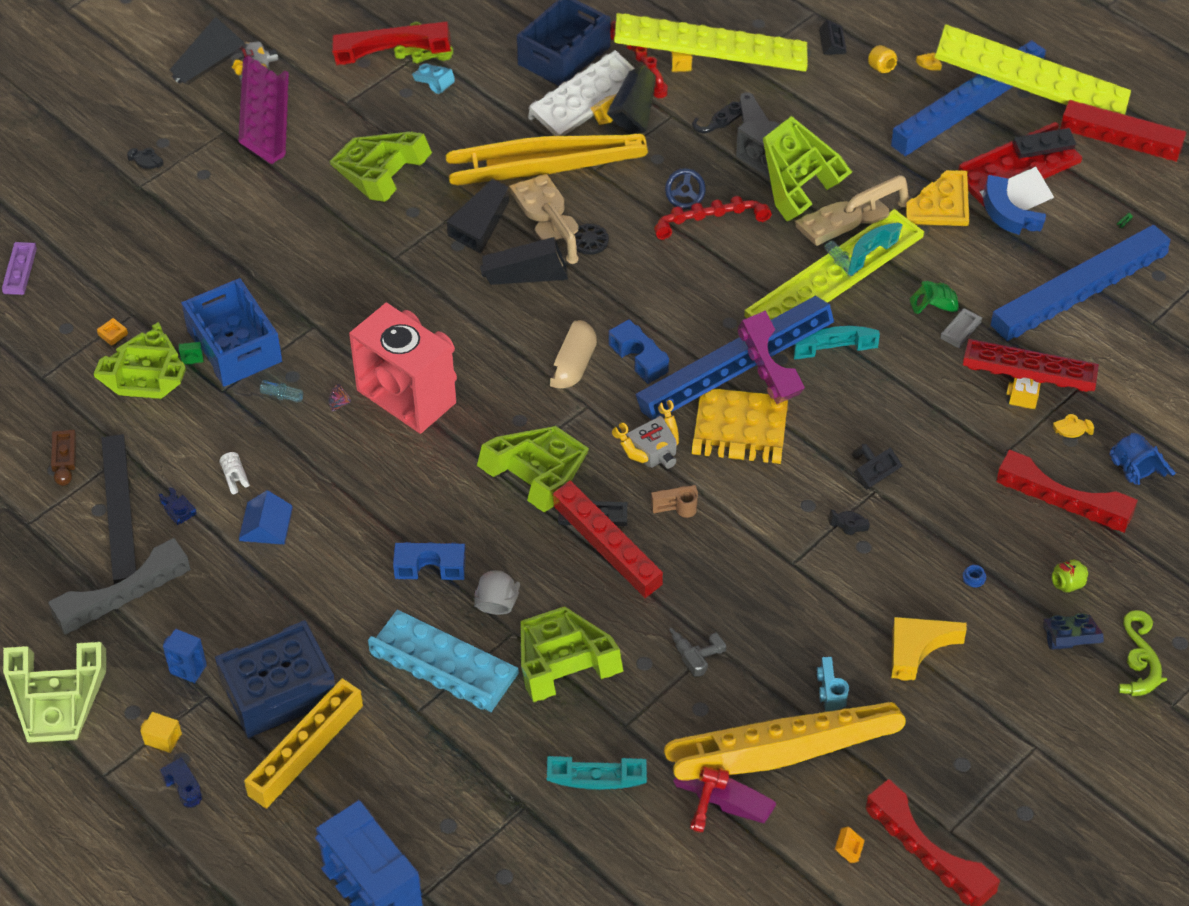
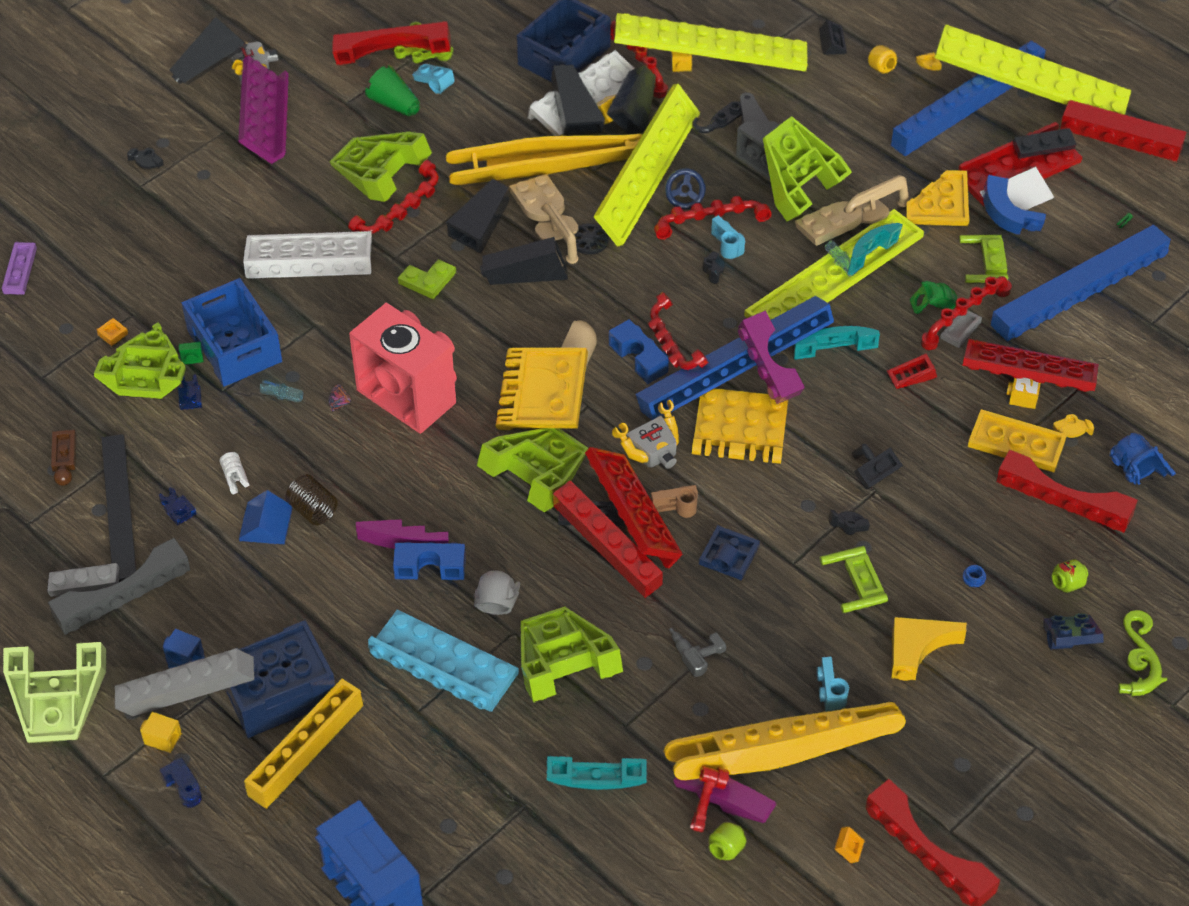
(83, 579): none -> light grey plate
(184, 682): none -> light grey brick
(190, 394): none -> clear blue plate
(308, 254): none -> white bracket
(318, 499): none -> dark brown piece
(388, 532): none -> magenta slope
(391, 91): none -> green cone
(399, 211): none -> red bar
(429, 282): none -> lime plate
(544, 389): none -> yellow hinge
(574, 103): none -> black slope
(634, 505): none -> red bracket
(646, 165): none -> neon yellow plate
(664, 336): none -> red bar
(713, 266): none -> black piece
(727, 841): none -> lime head
(729, 552): none -> dark blue plate
(731, 241): none -> medium azure plate
(862, 575): none -> lime plate
(914, 364): none -> red slope
(993, 256): none -> lime plate
(998, 286): none -> red bar
(1000, 433): none -> yellow plate

